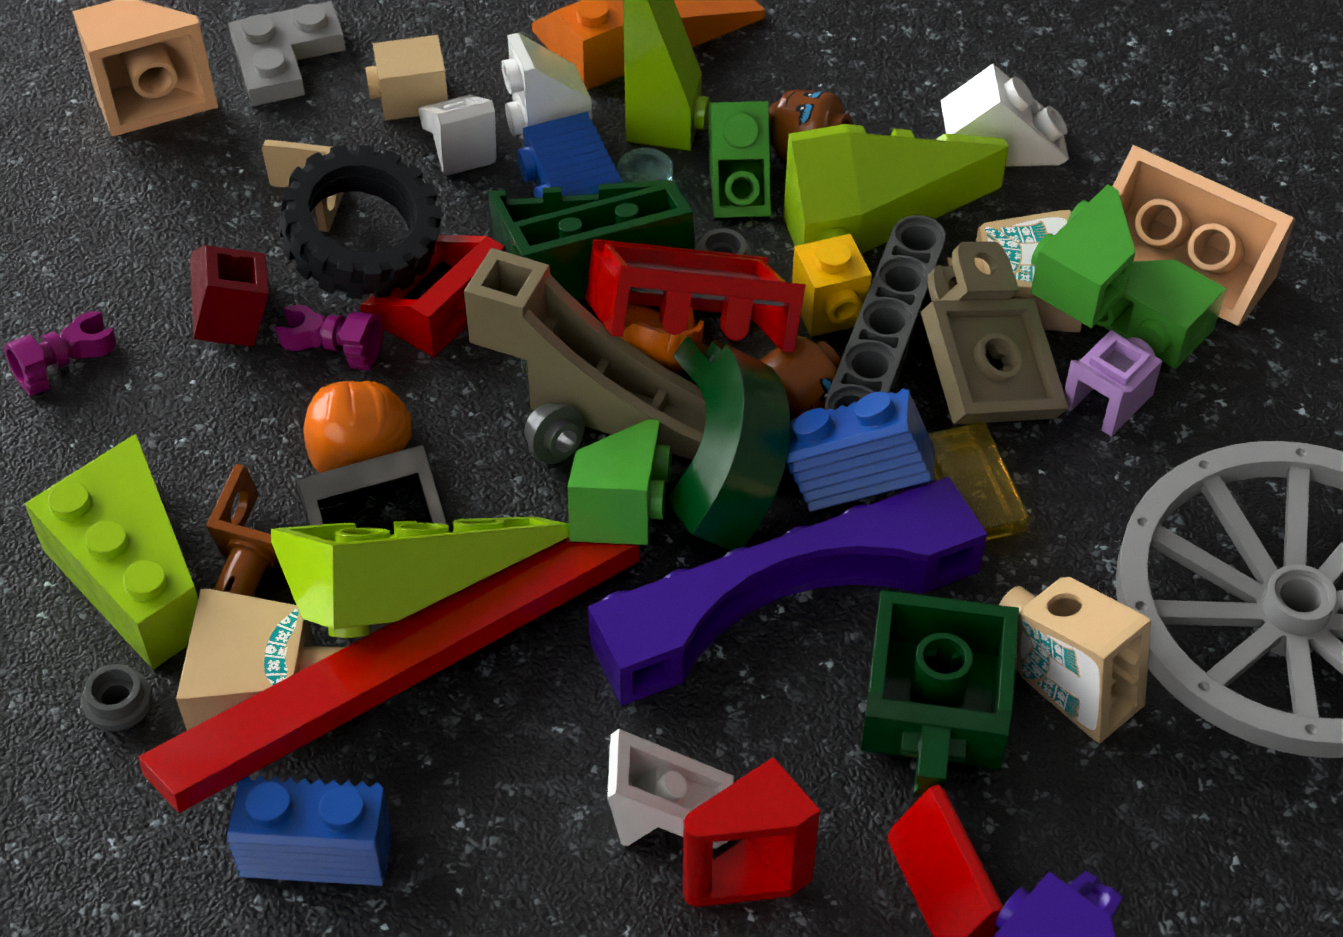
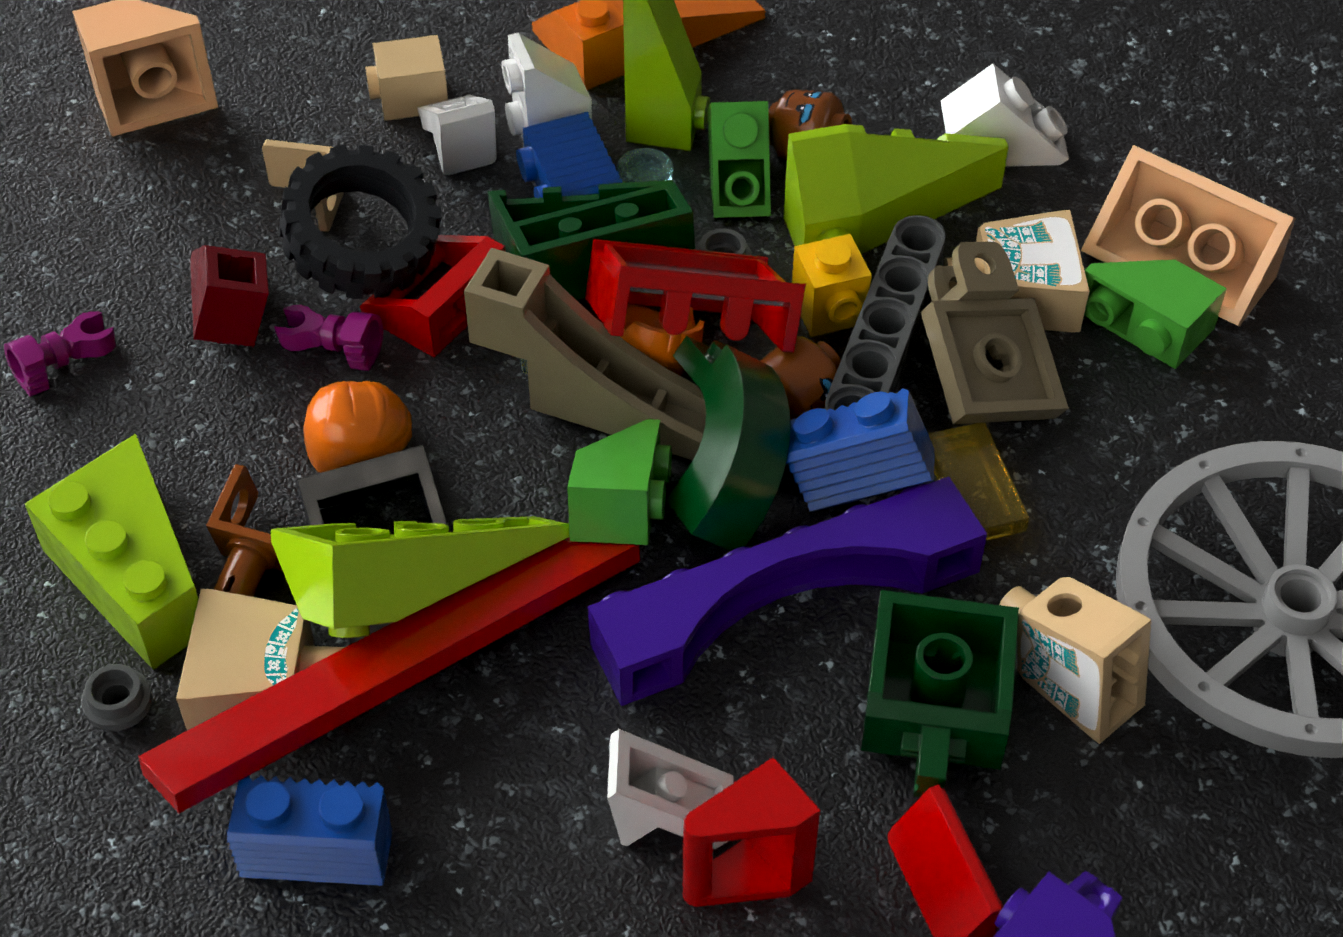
(273, 43): light grey plate -> none
(554, 432): dark grey plate -> none
(1087, 260): bright green slope -> none
(1119, 370): lavender window -> none

